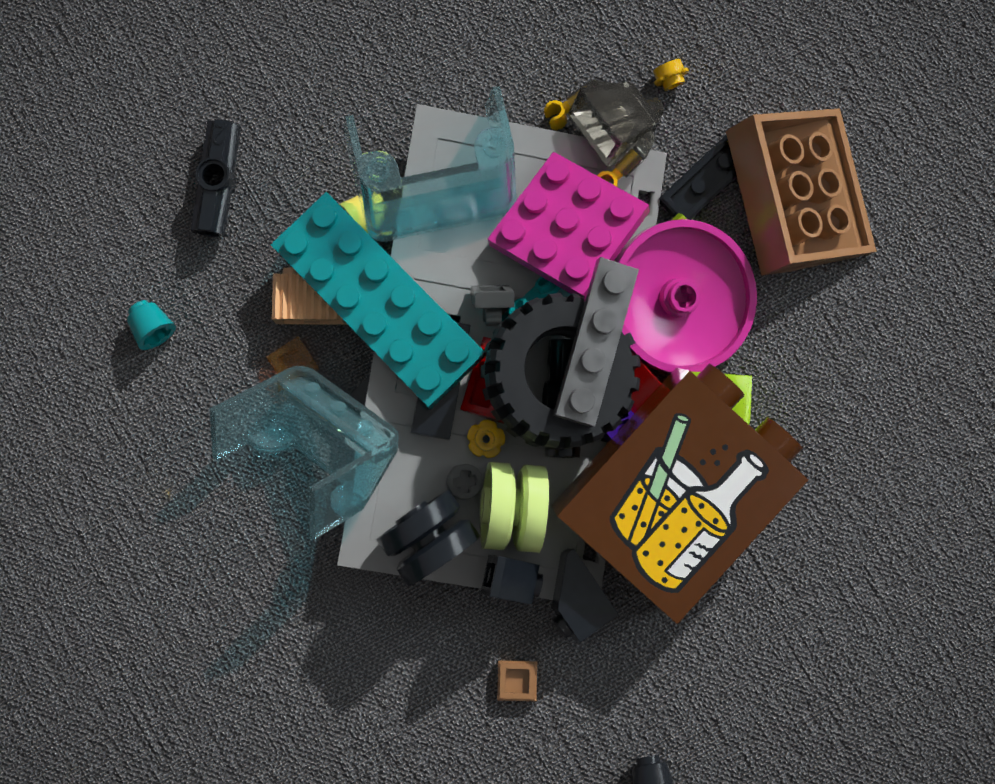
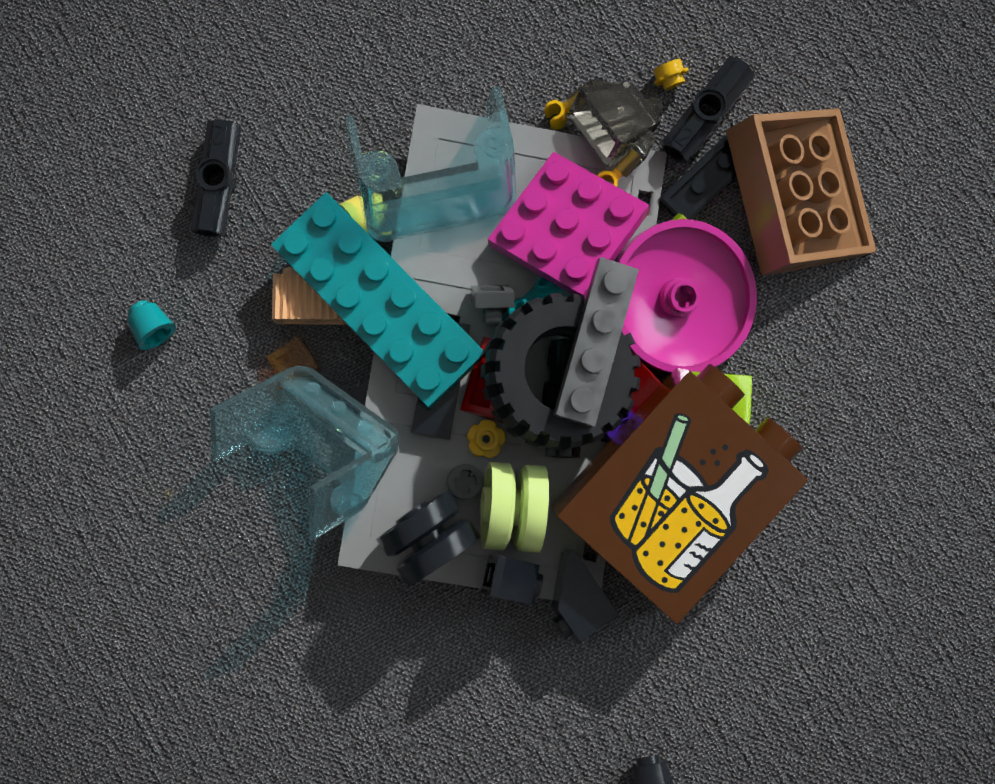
(517, 680): medium nougat tile -> none
(721, 94): none -> black piece

